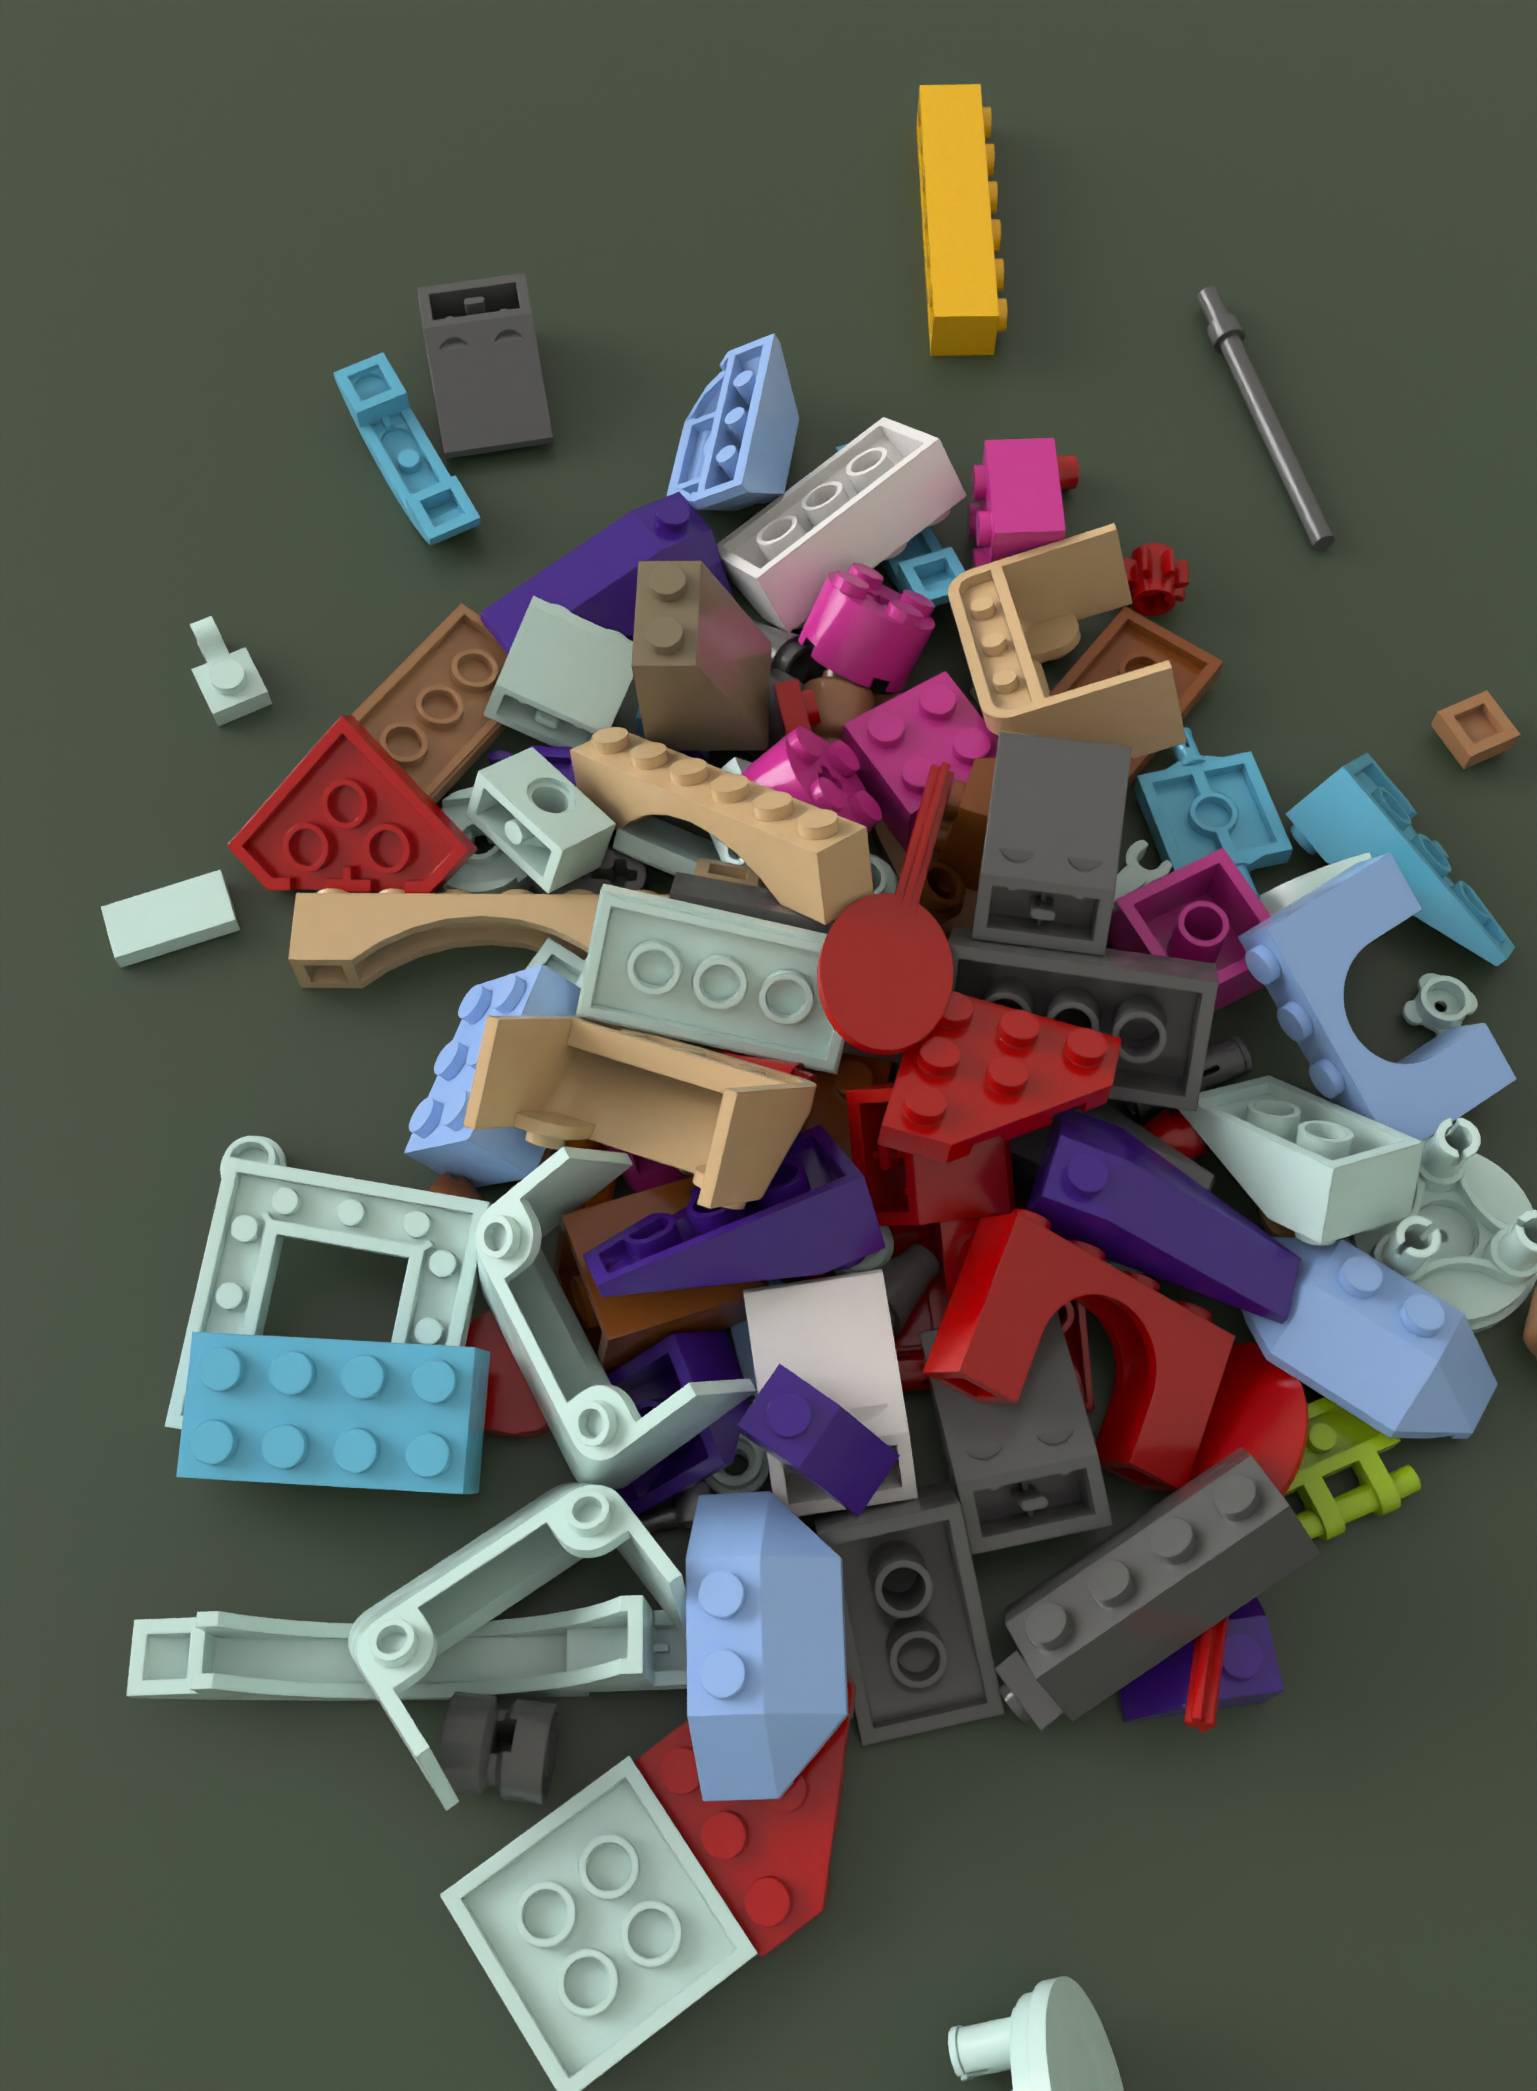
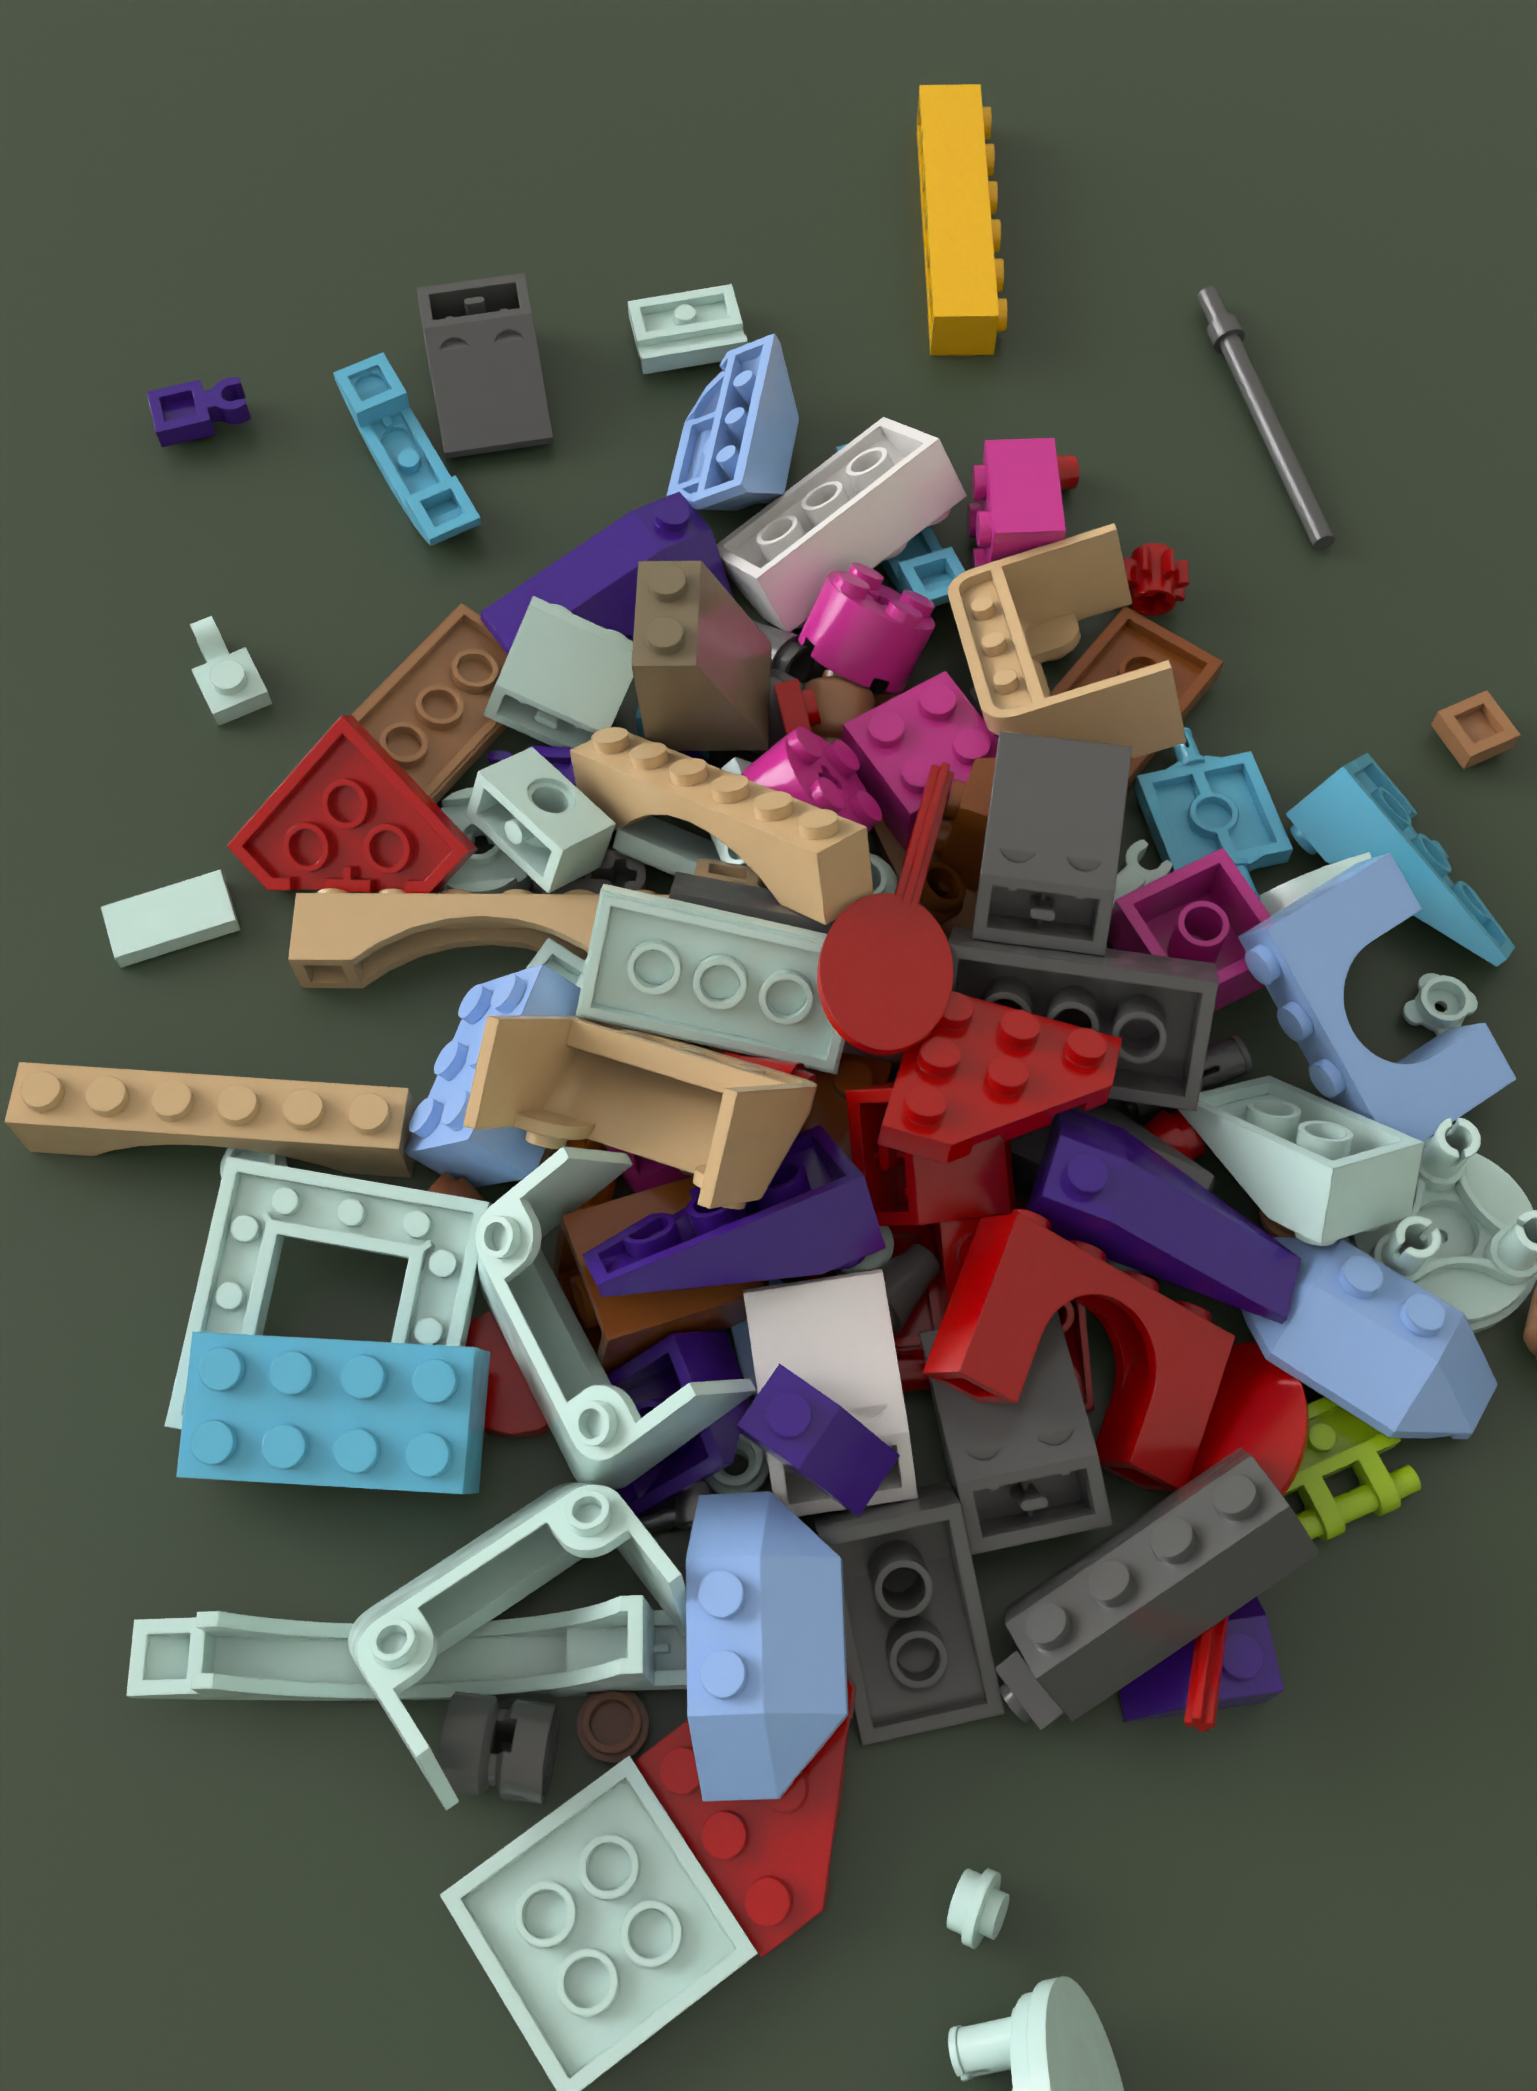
(116, 1109): none -> tan arch
(188, 412): none -> dark purple plate
(612, 1725): none -> reddish brown plate
(686, 328): none -> light aqua plate
(977, 1907): none -> light aqua plate

